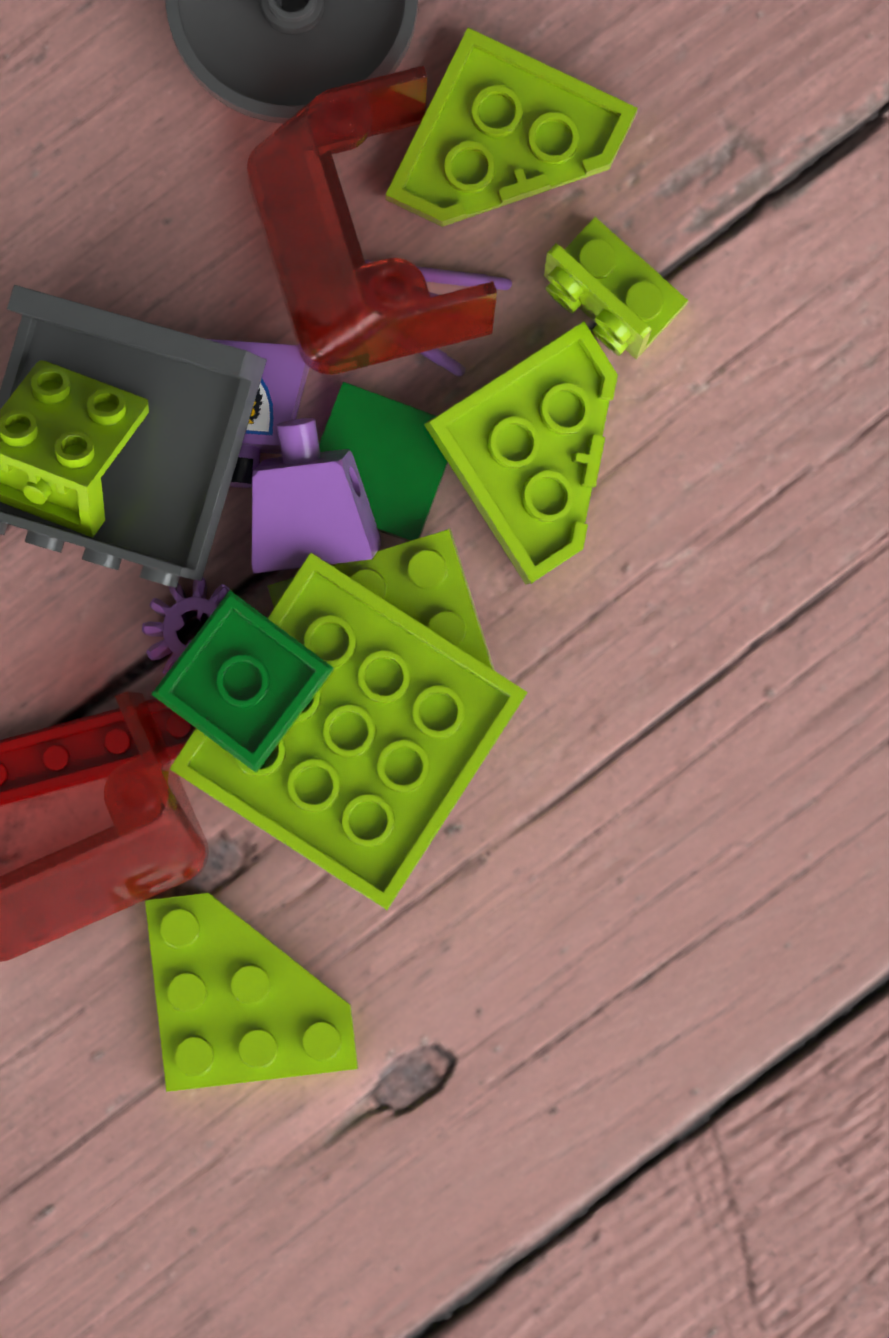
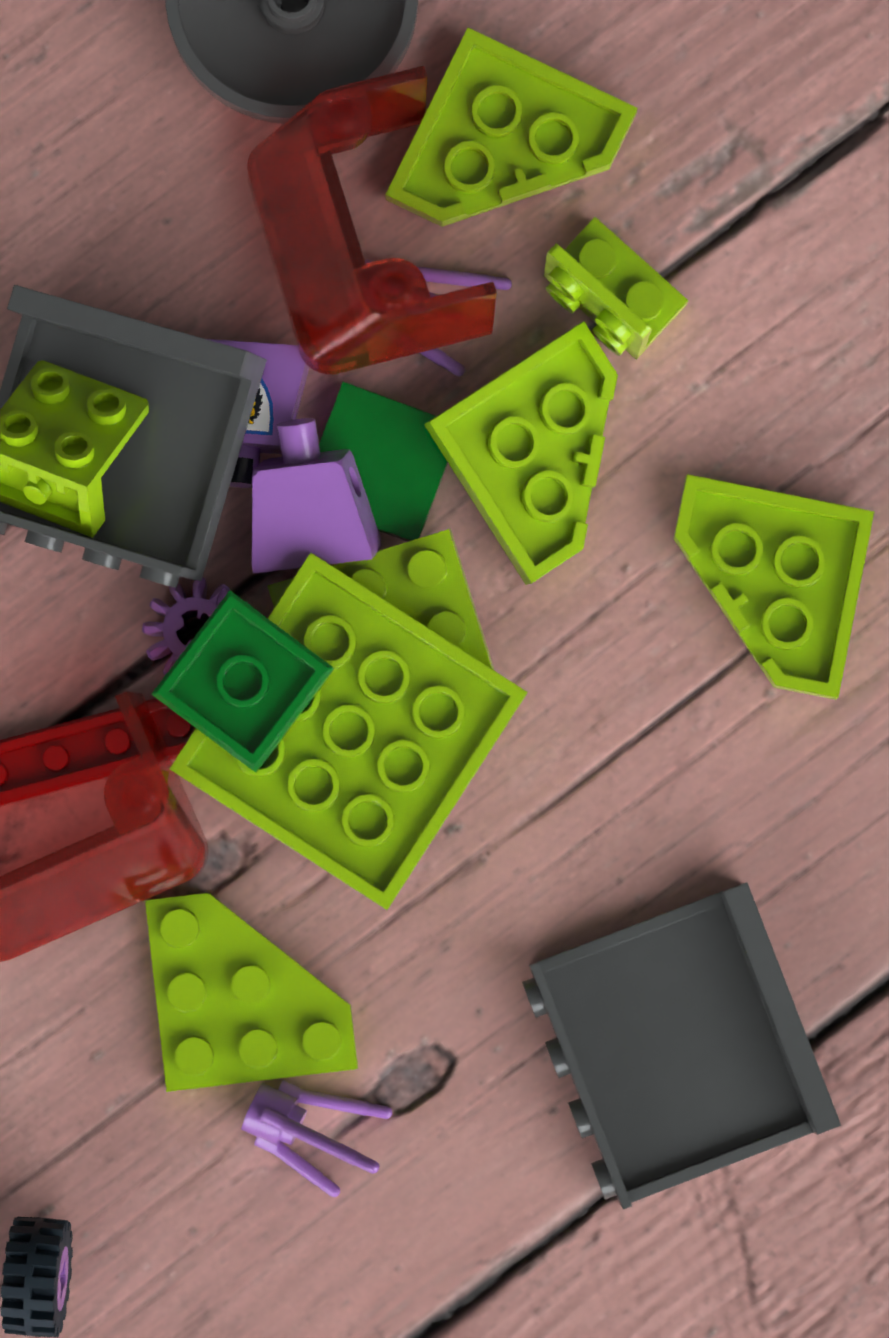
(36, 1276): none -> black wheel
(277, 1118): none -> medium lavender plant
(680, 1045): none -> dark grey panel
(780, 574): none -> lime plate

